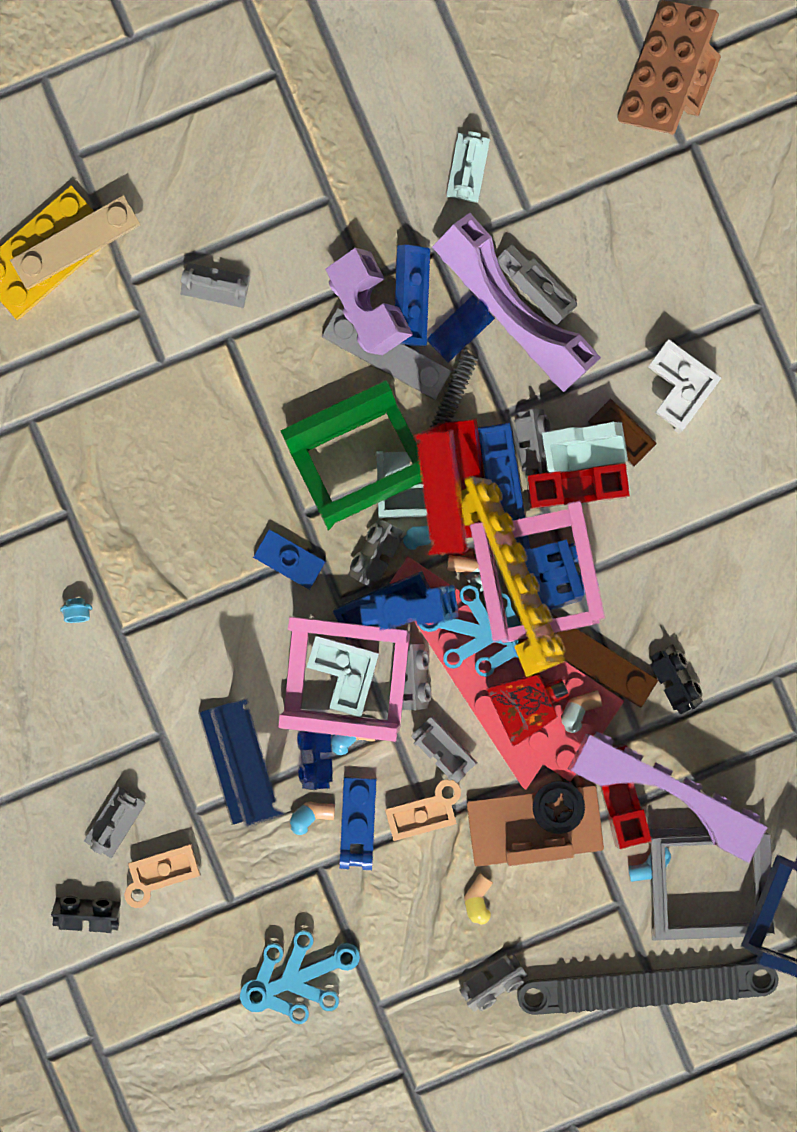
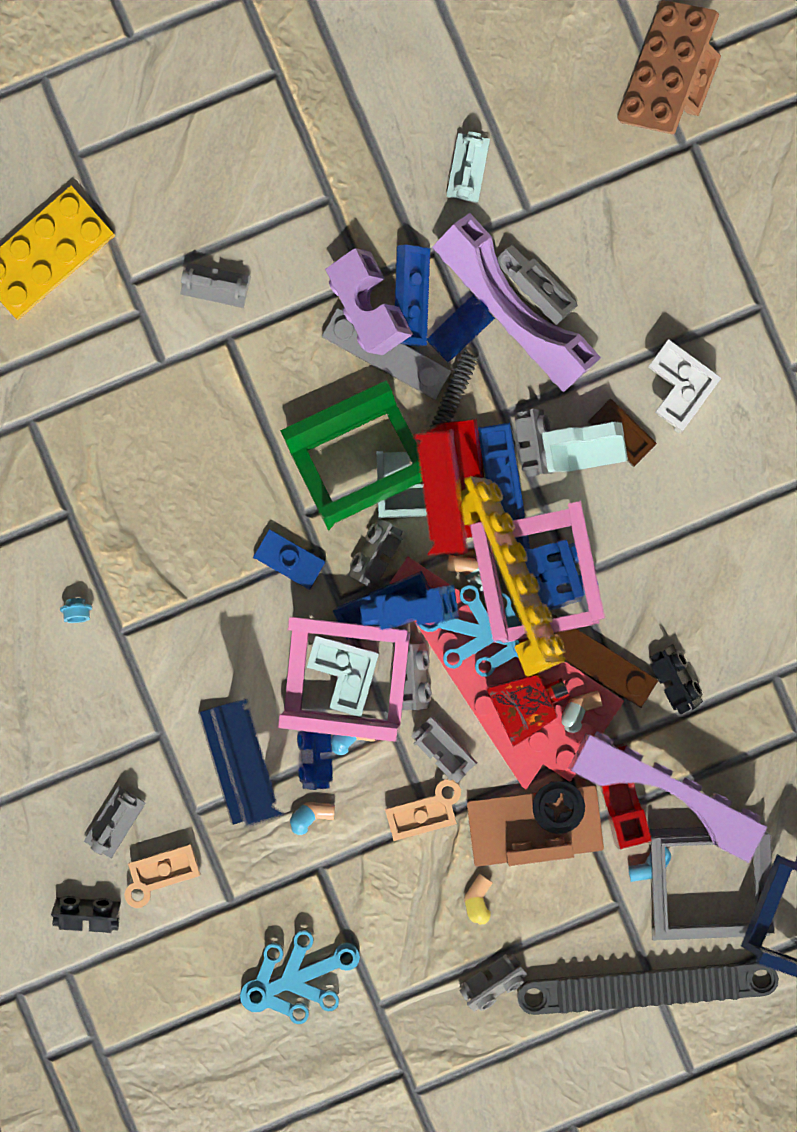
(75, 242): tan plate -> none
(358, 822): blue plate -> none
(417, 537): medium azure arm -> none
(574, 486): red arch -> none

